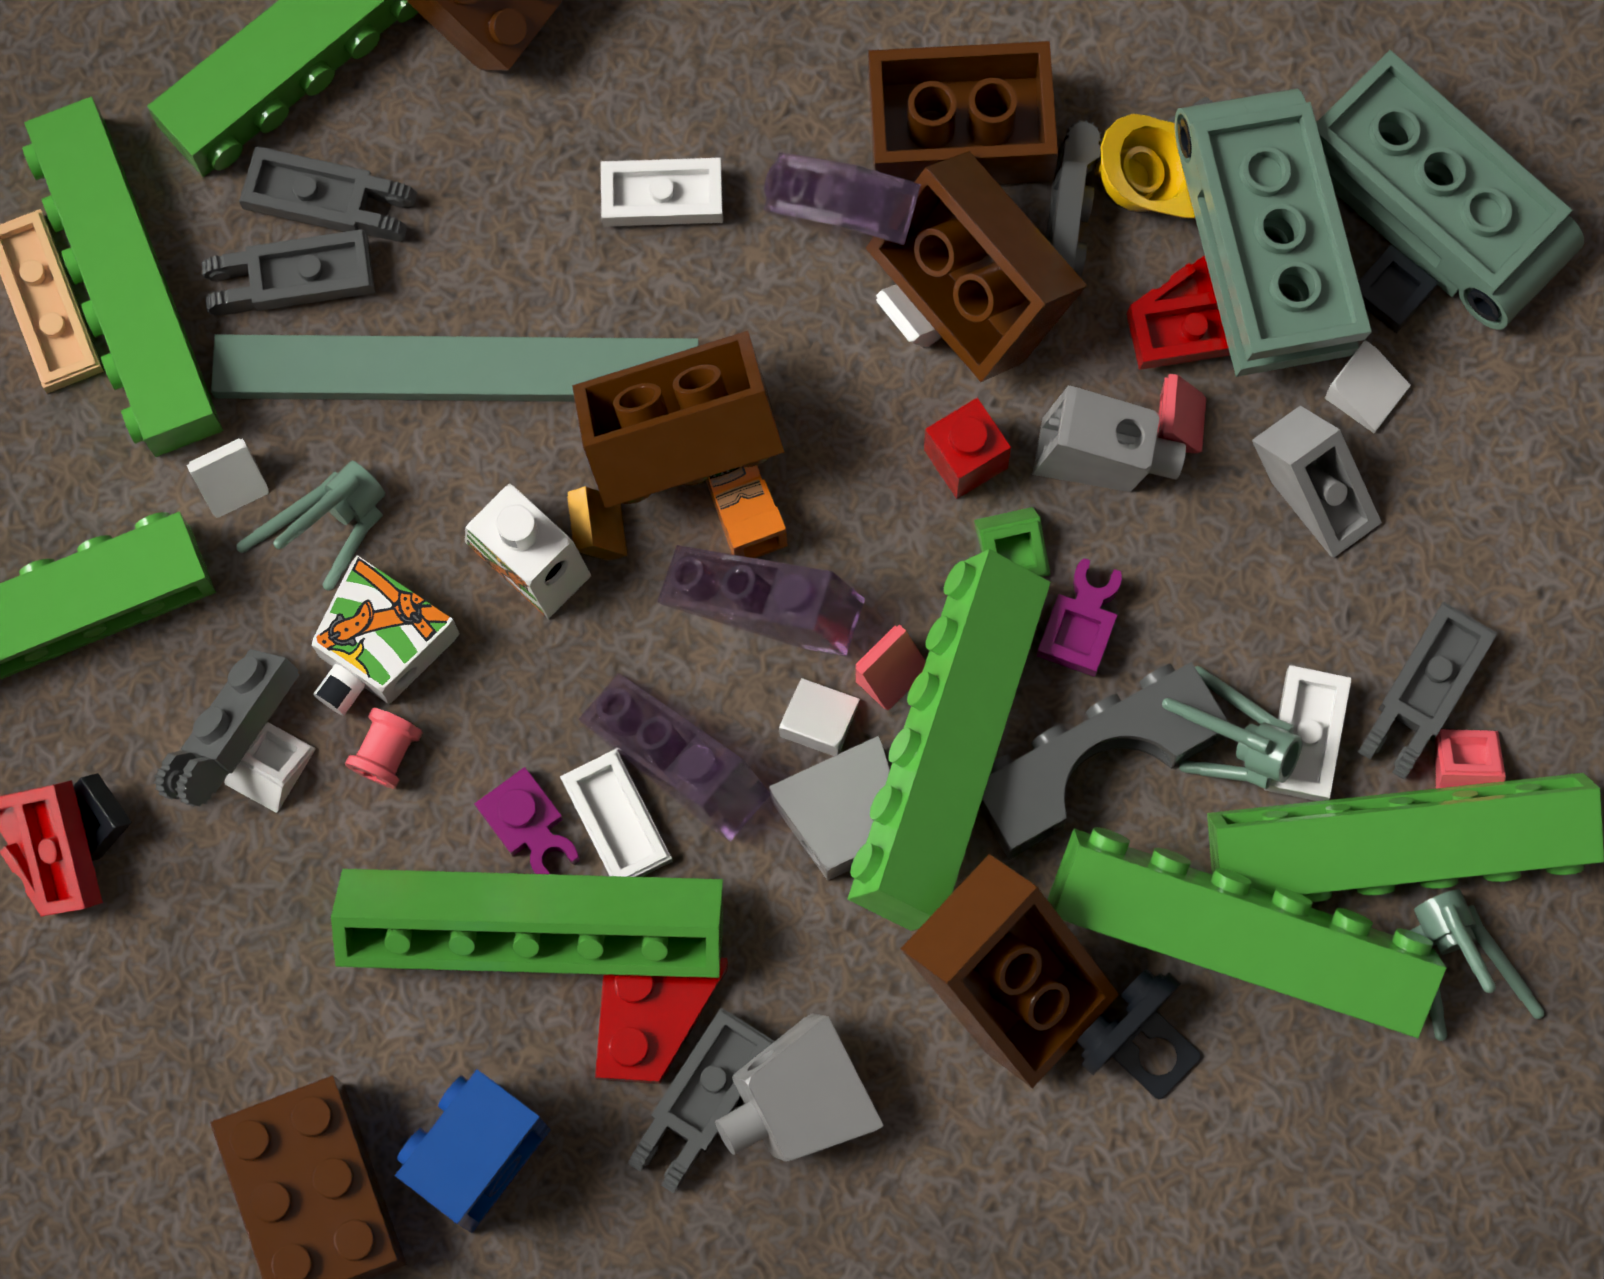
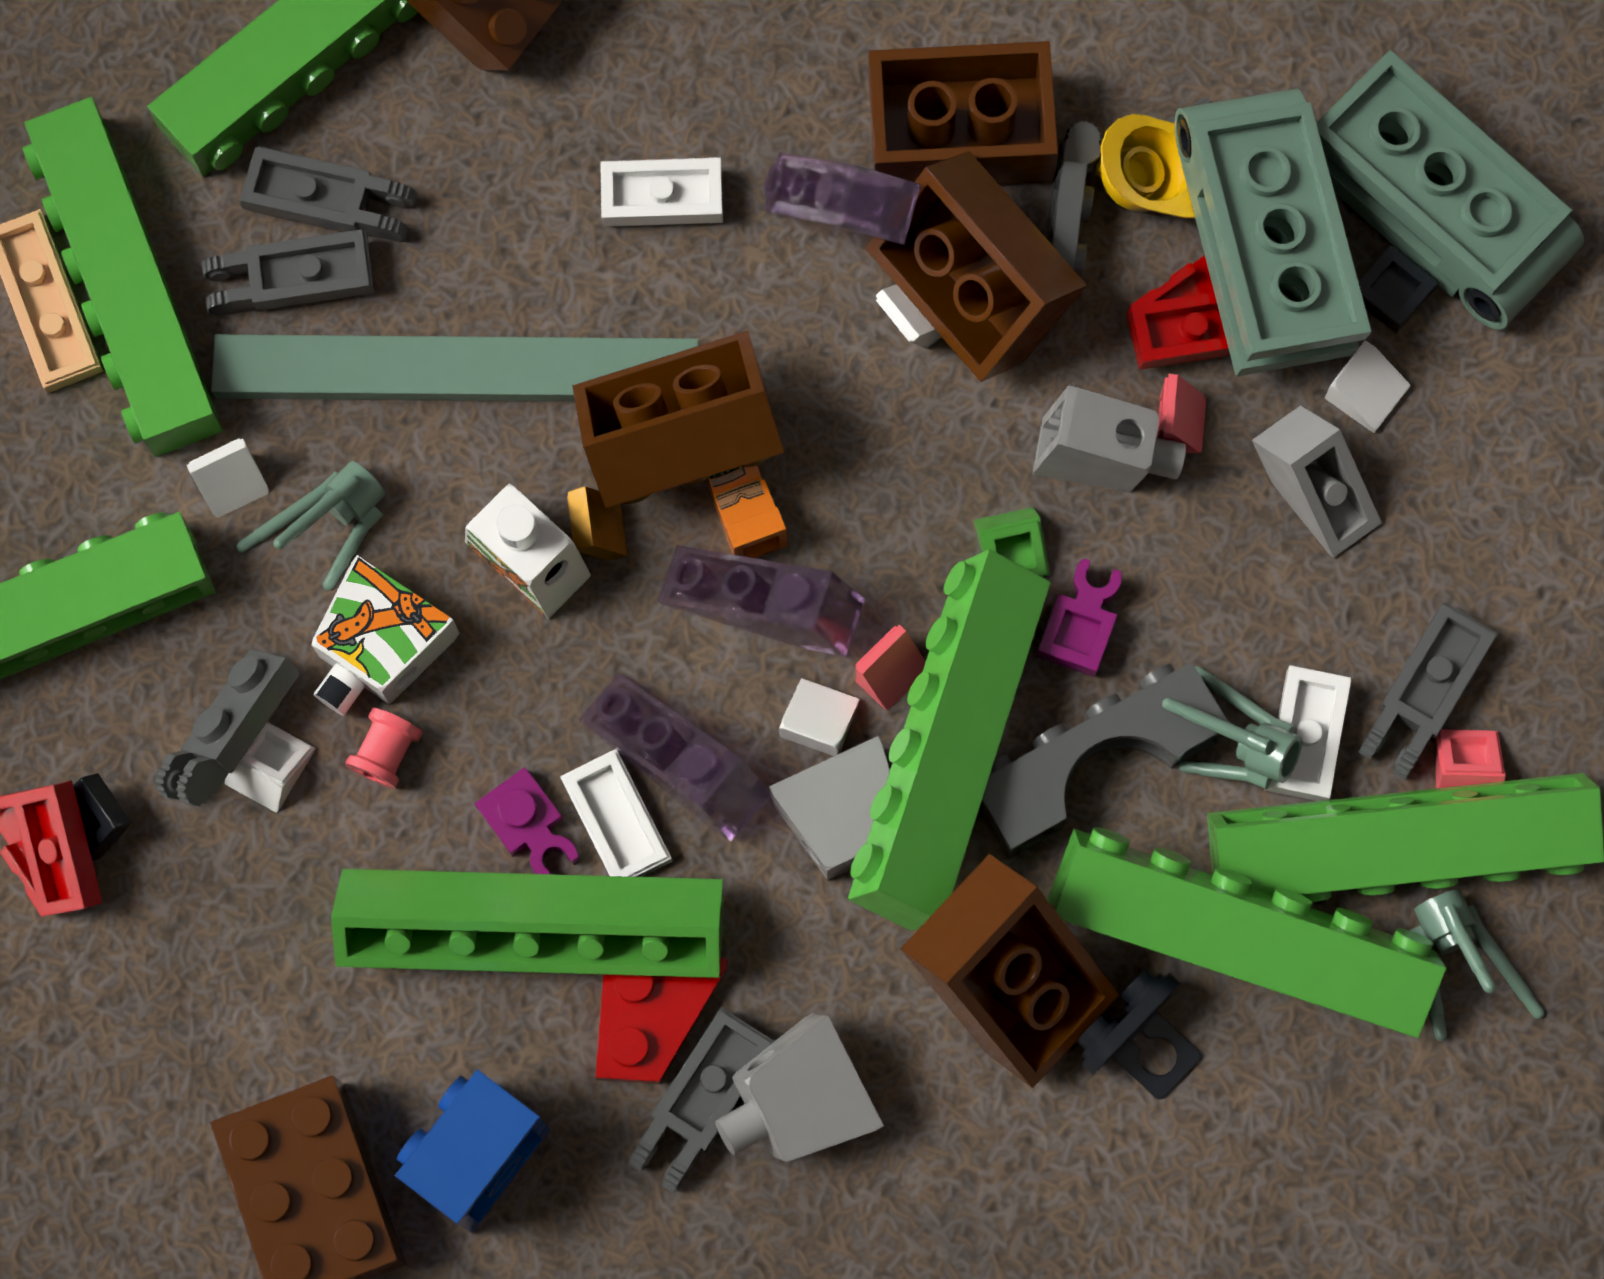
(967, 448): red brick -> none

